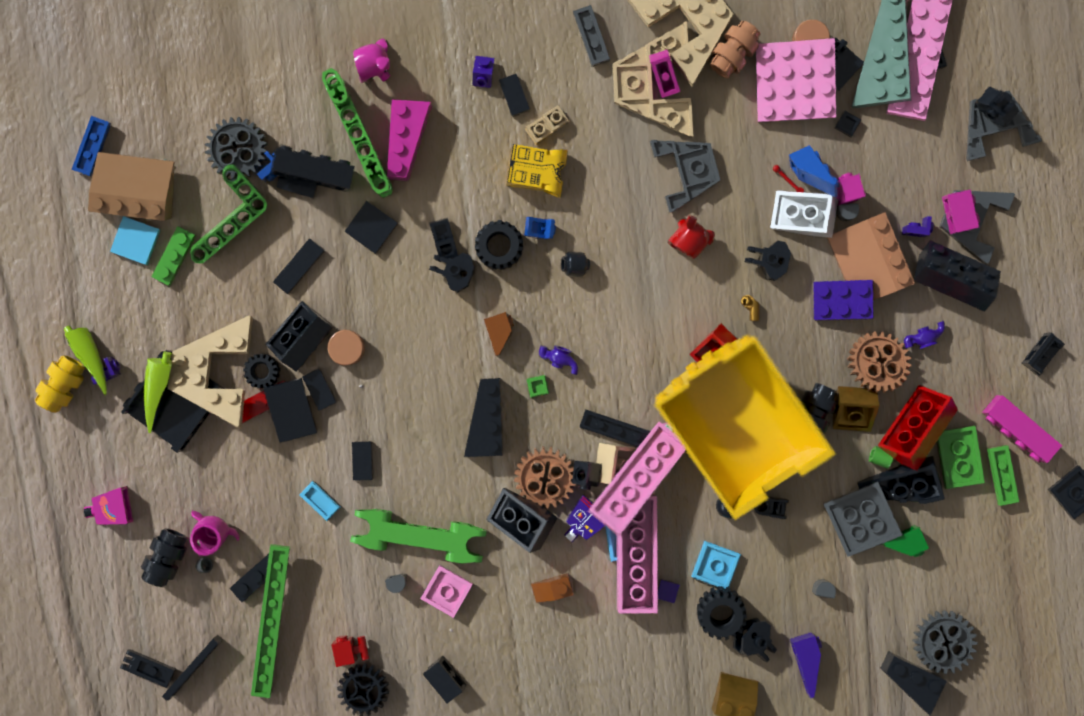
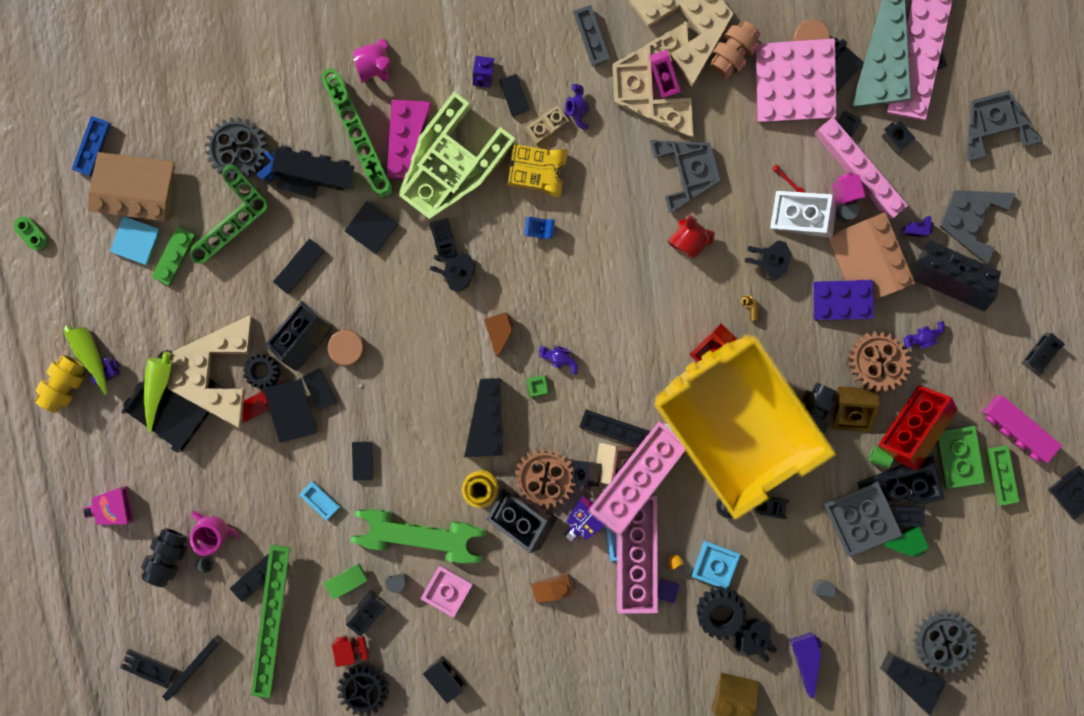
(30, 232): none -> bright green plate
(346, 581): none -> bright green slope
(365, 613): none -> black hinge
(445, 170): none -> yellowish green wedge
(480, 500): none -> yellow piece
(487, 233): black tyre -> none
(575, 264): black head -> none
(577, 106): none -> dark purple piece
(674, 561): none -> light orange hinge
(809, 169): blue slope -> none
(855, 161): none -> bright pink brick
(906, 136): none -> black brick
(909, 515): none -> black hinge
(960, 211): dark pink brick -> none
(997, 106): black hinge -> none

